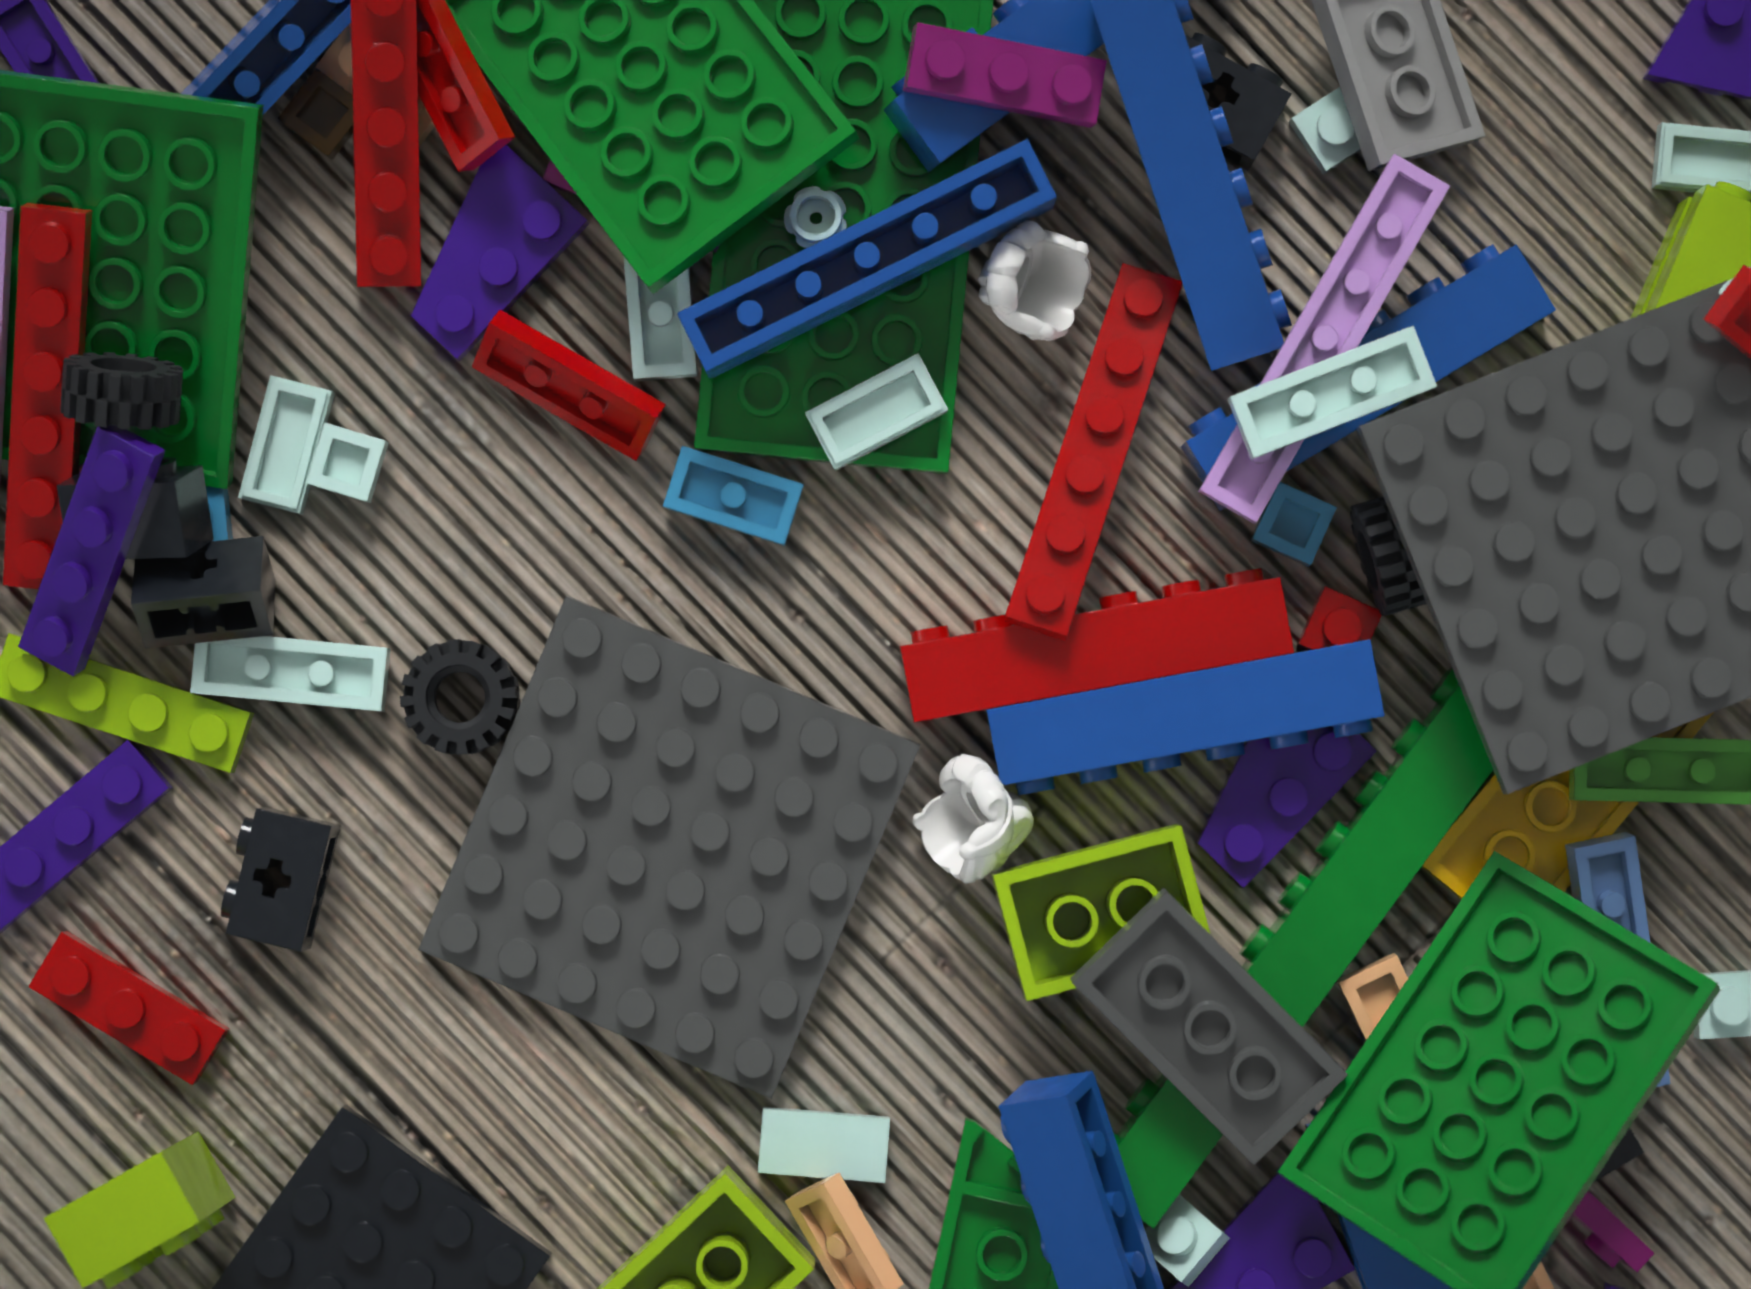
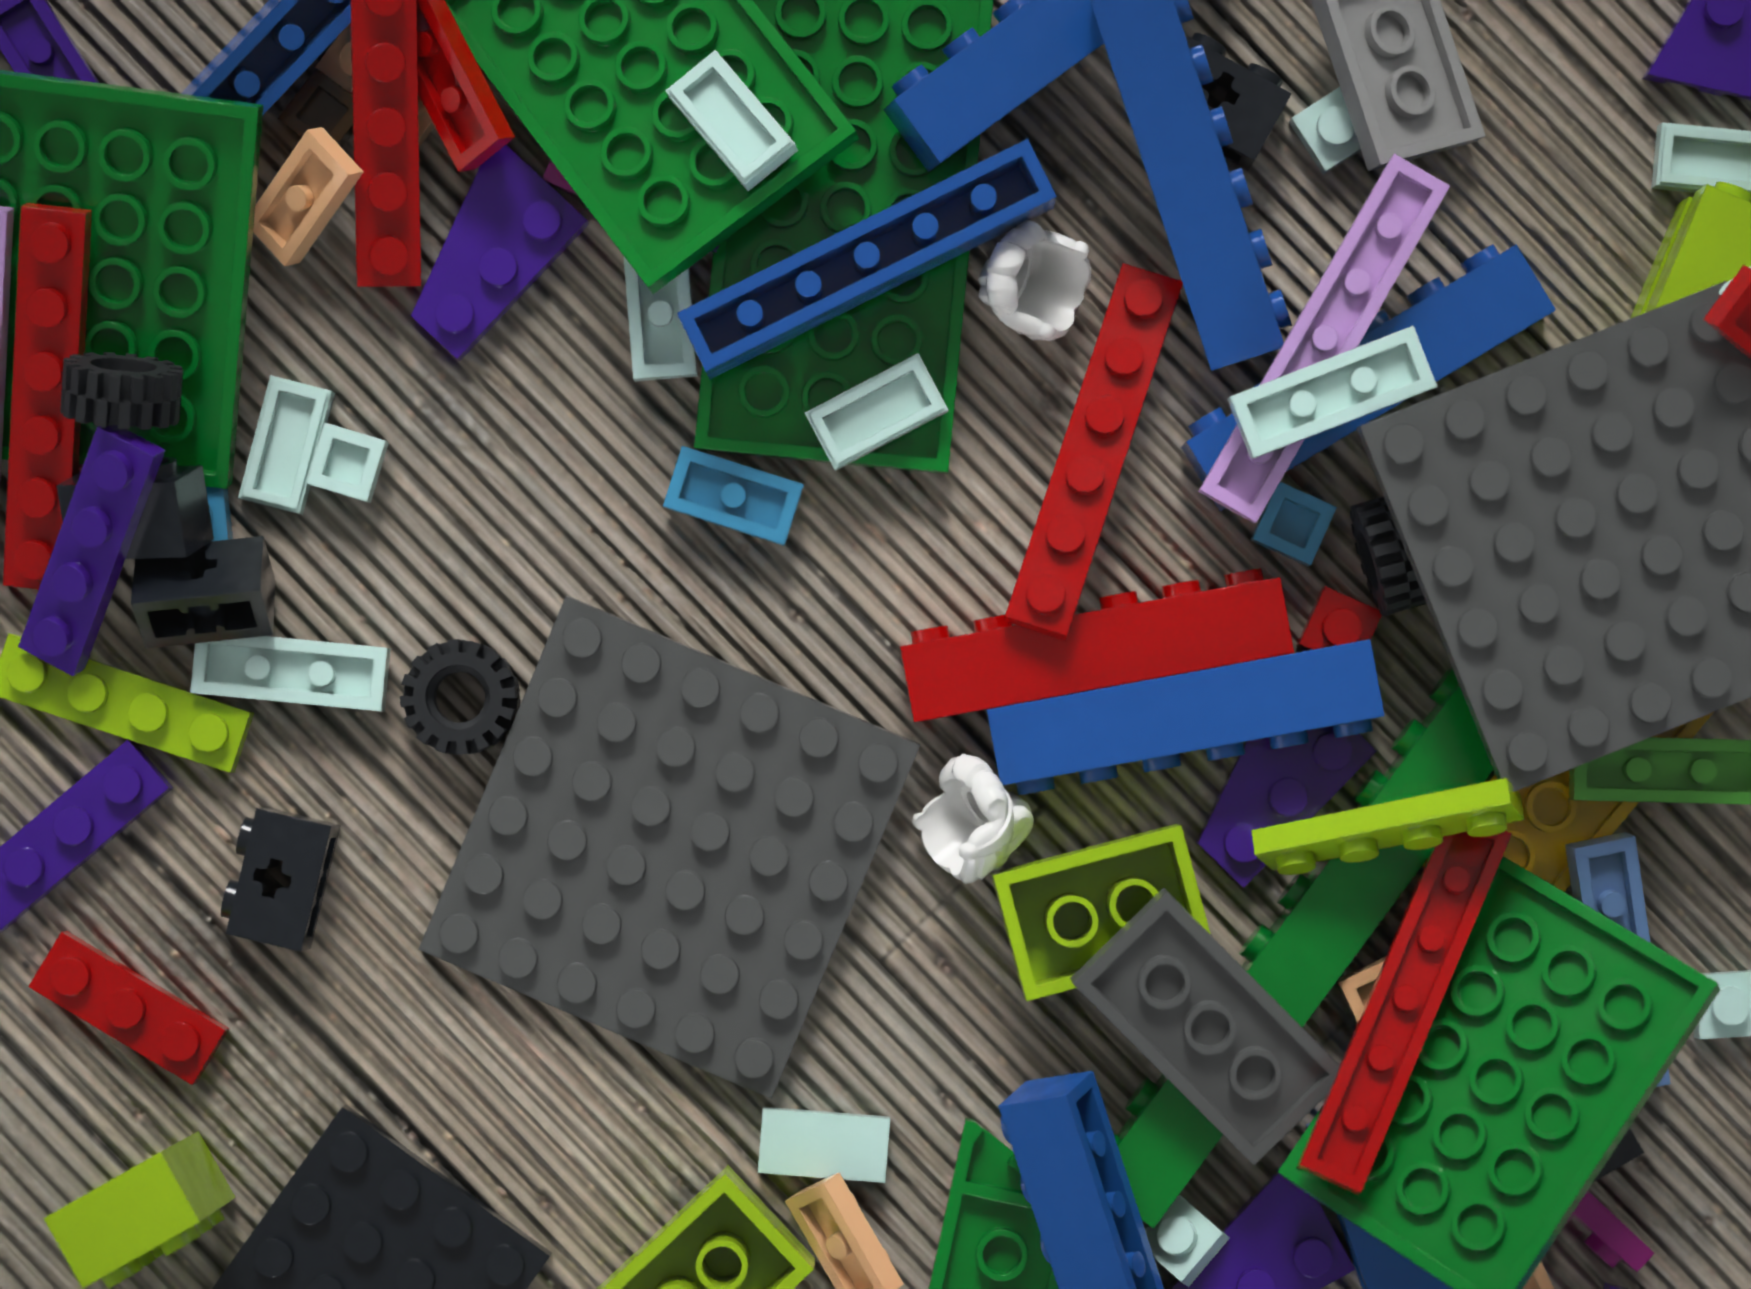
(304, 196): none -> light nougat plate
(568, 385): red plate -> none
(731, 120): none -> light aqua tile
(810, 201): light aqua plate -> none
(1004, 75): magenta plate -> none
(1401, 1009): none -> red plate
(1411, 822): none -> lime plate

